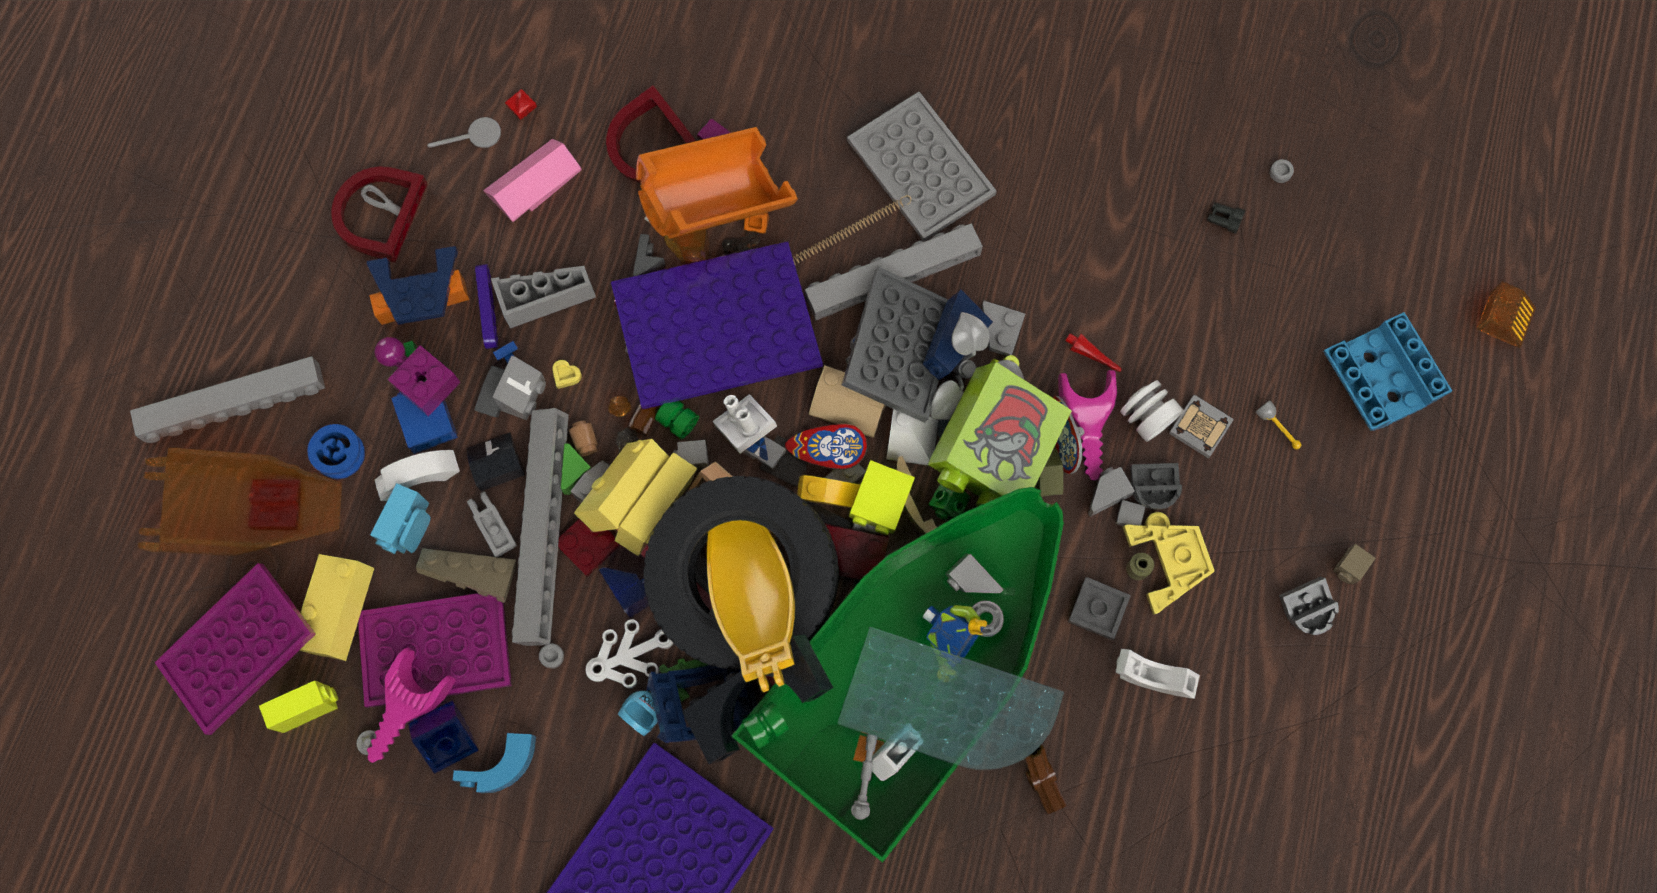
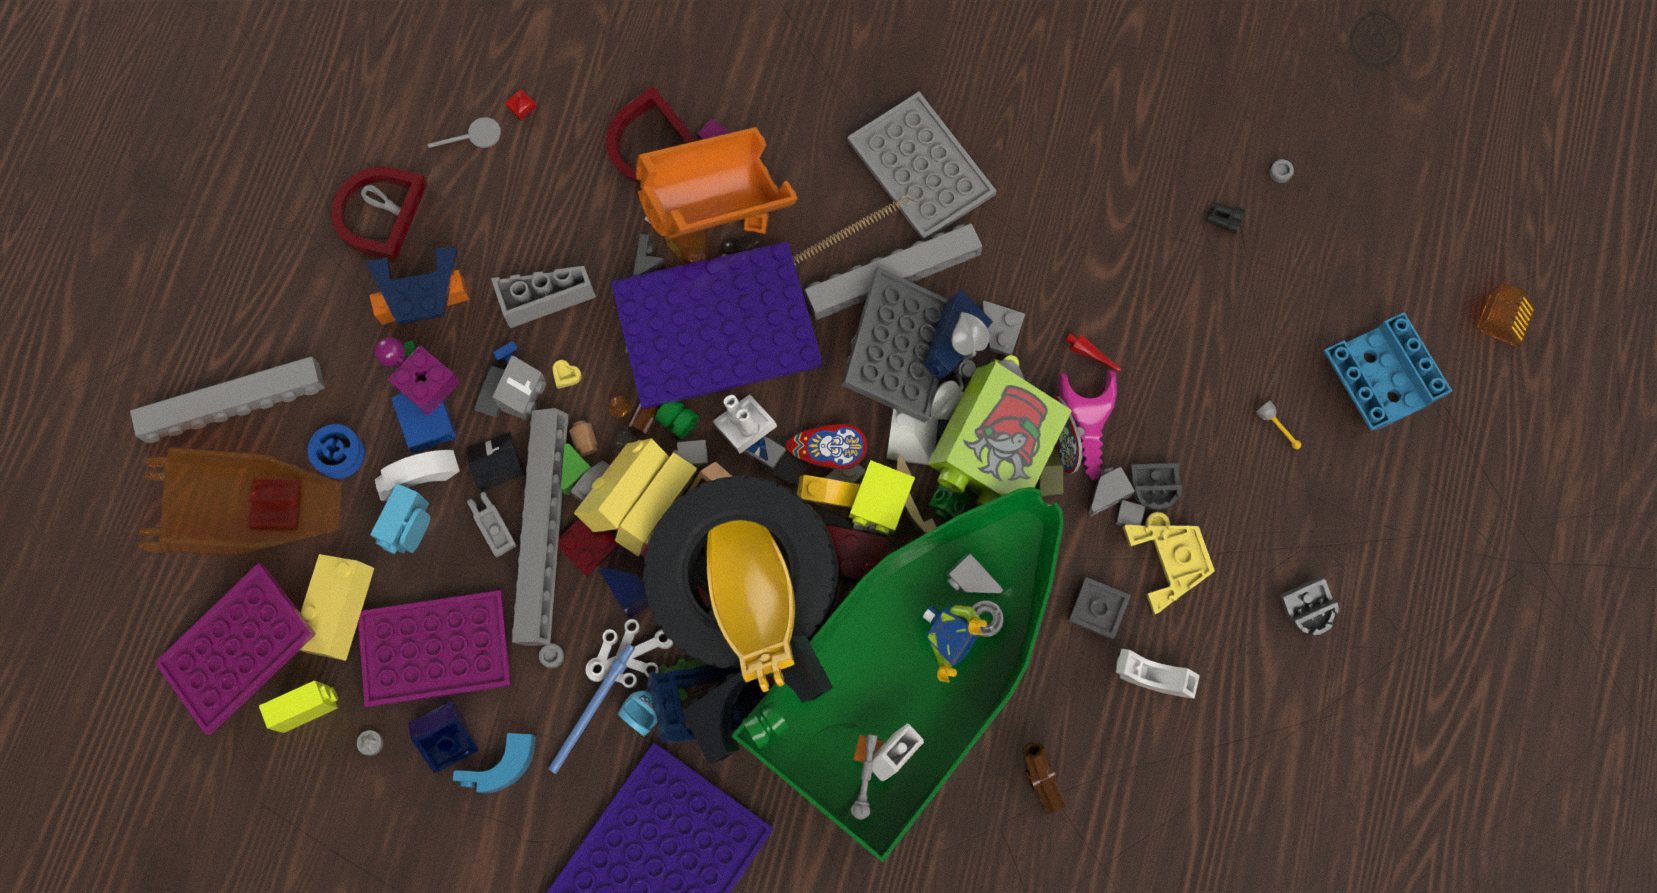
(404, 702): dark pink animal -> none
(478, 572): dark tan wing -> none
(486, 306): dark purple beam -> none
(533, 180): bright pink slope -> none
(617, 667): none -> medium blue bar
(844, 406): tan slope -> none
(946, 704): clear light blue plate -> none
(1137, 572): olive brick -> none
(1151, 410): white wheel -> none
(1201, 426): tile -> none
(1353, 565): dark tan brick -> none

